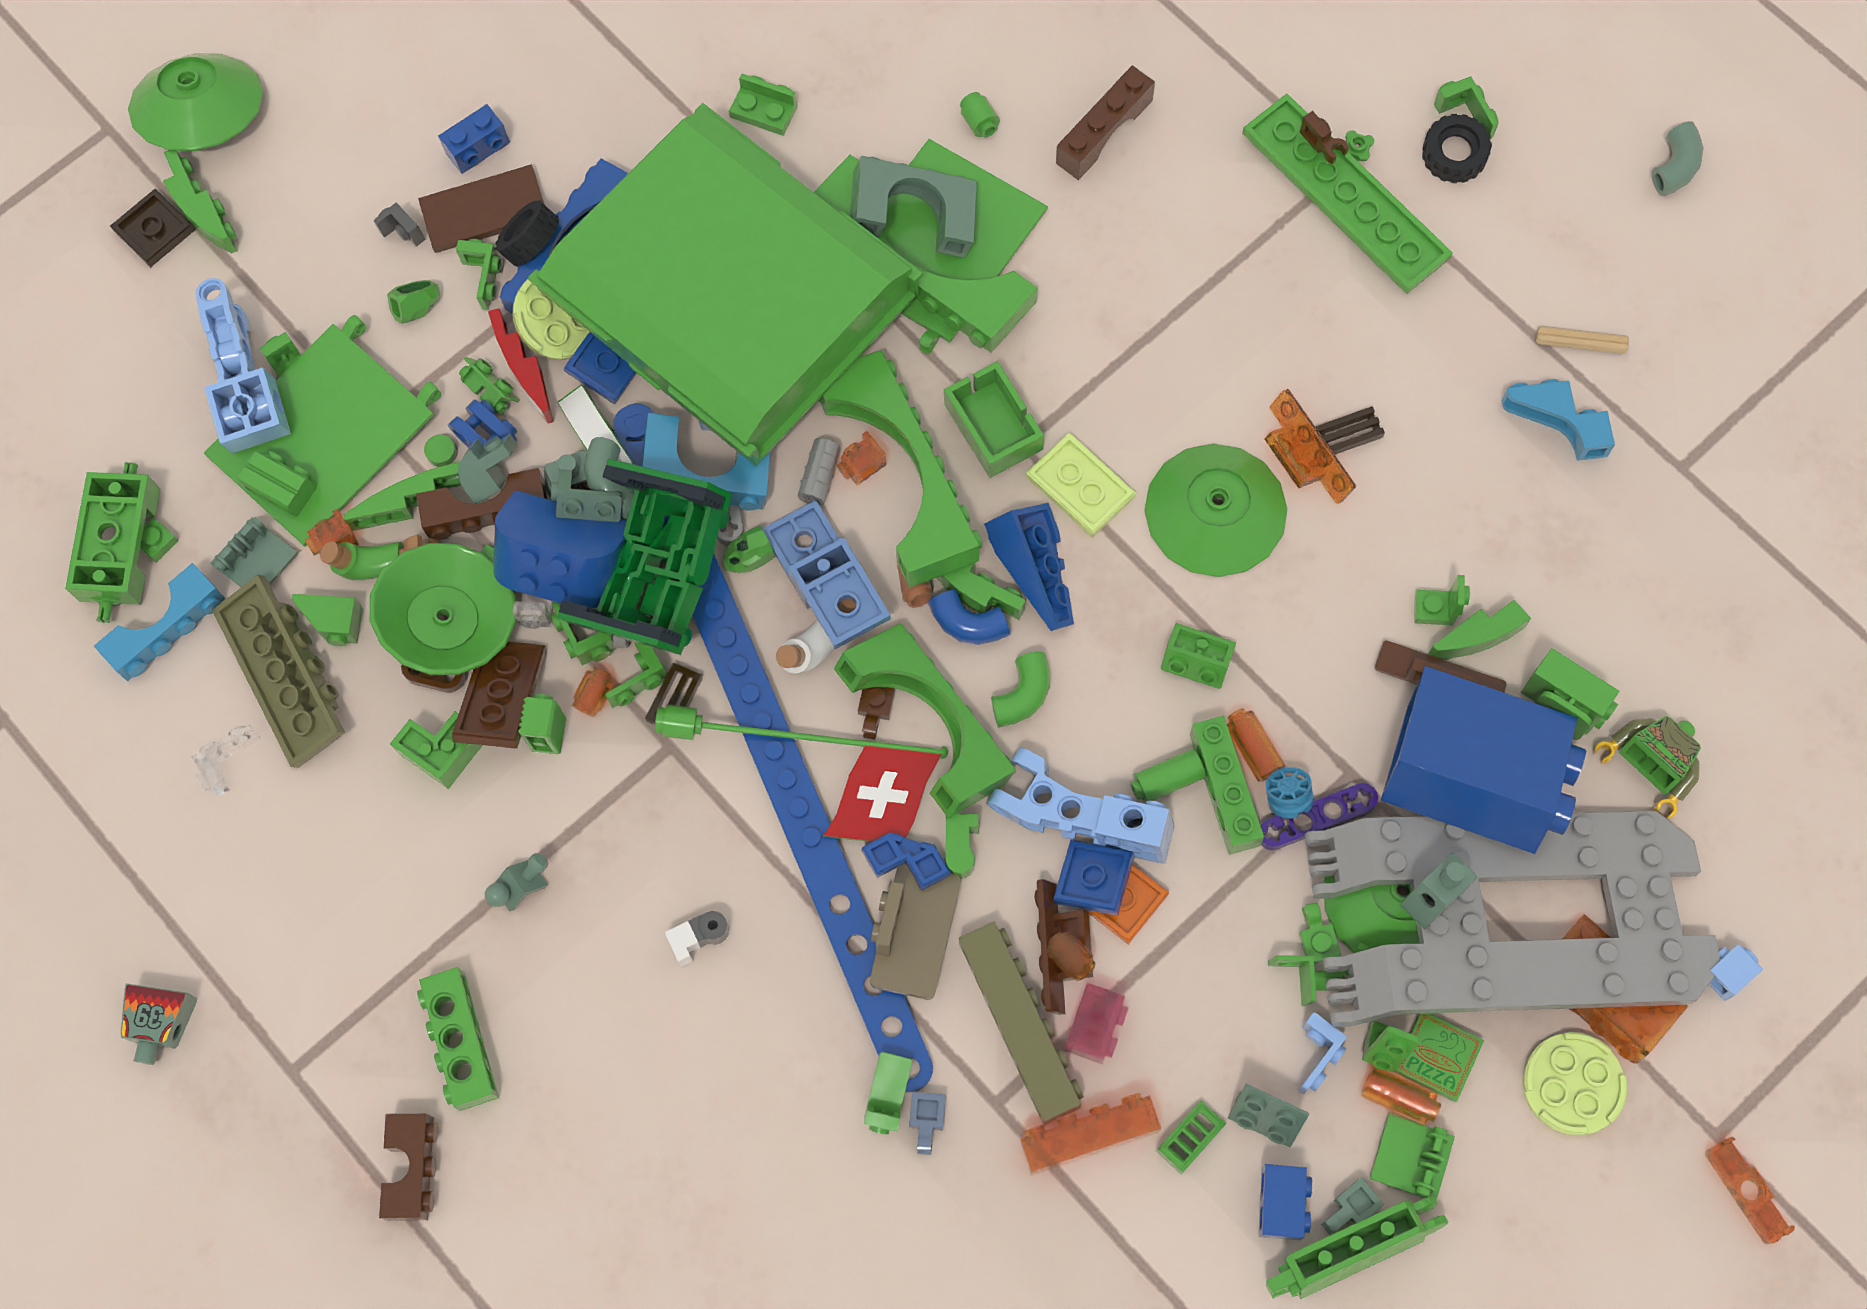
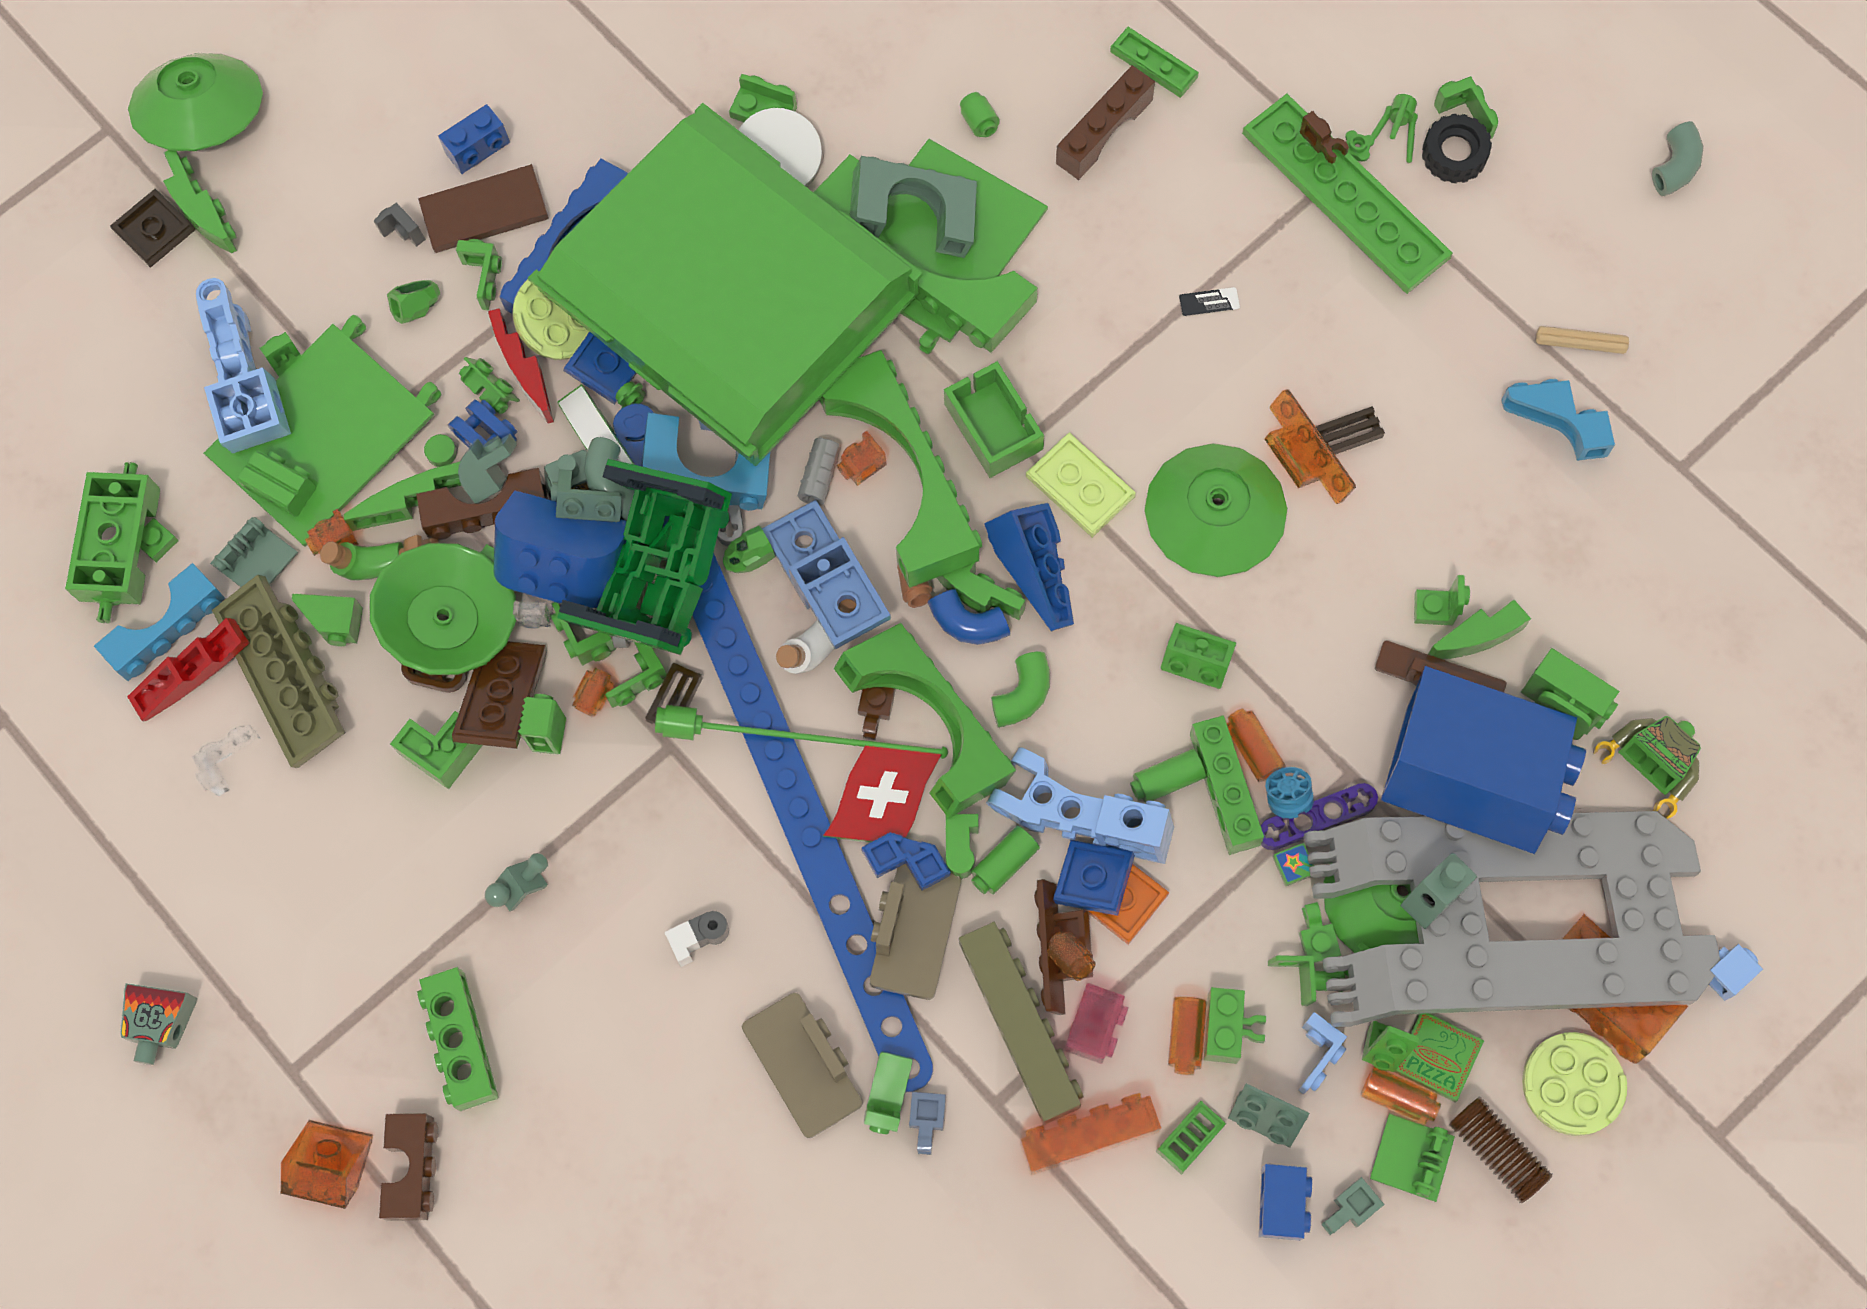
(188, 670): none -> red slope
(325, 1164): none -> clear orange slope
(527, 233): black tyre -> none
(630, 394): none -> bright green plate
(787, 139): none -> white tile
(803, 1064): none -> dark tan bracket
(1004, 861): none -> bright green brick
(1154, 62): none -> bright green tile
(1187, 1034): none -> clear orange brick
(1209, 301): none -> sticker
(1225, 1025): none -> bright green brick
(1293, 864): none -> tile
(1355, 1249): bright green hinge -> none
(1400, 113): none -> bright green plant
(1539, 1175): none -> reddish brown piece
(1761, 1211): clear orange piece -> none

